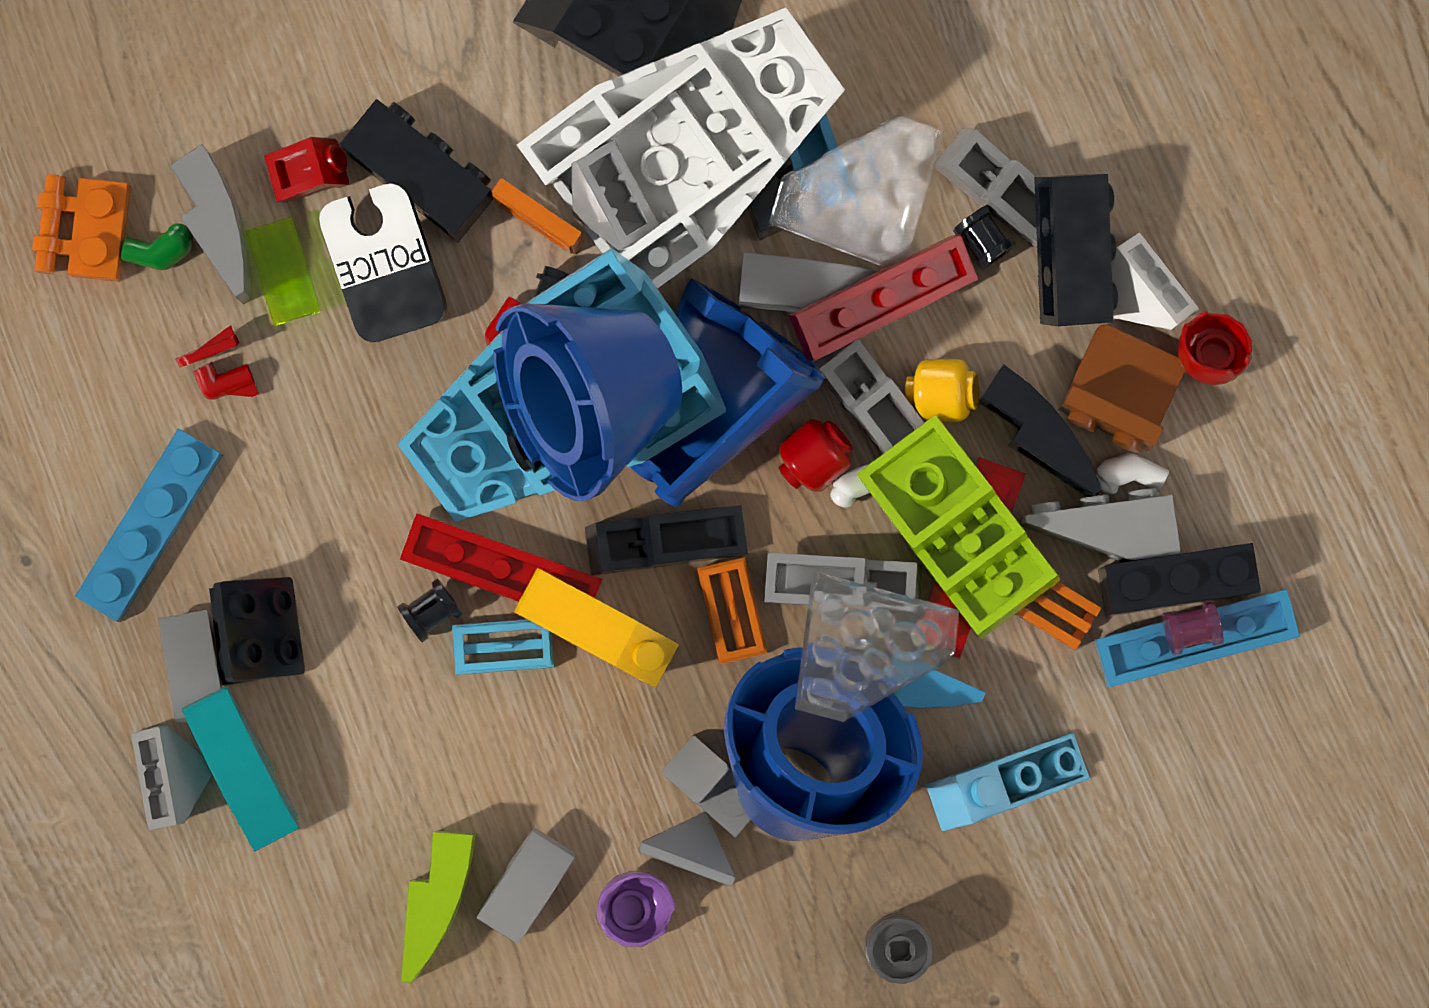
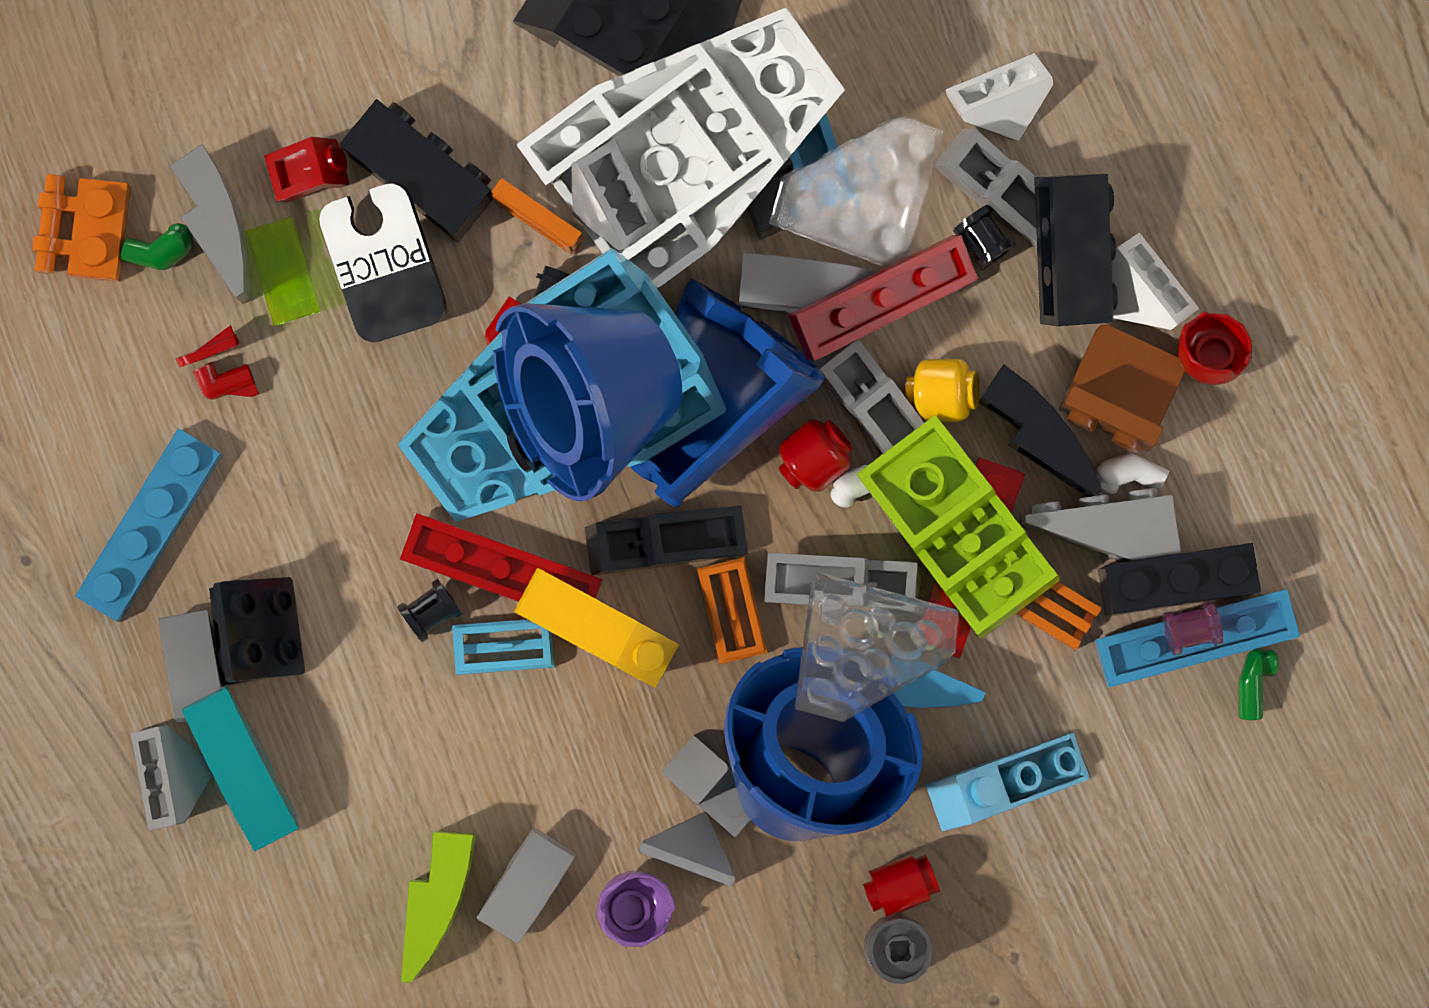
(901, 885): none -> red brick
(1003, 97): none -> white slope
(1251, 682): none -> green arm

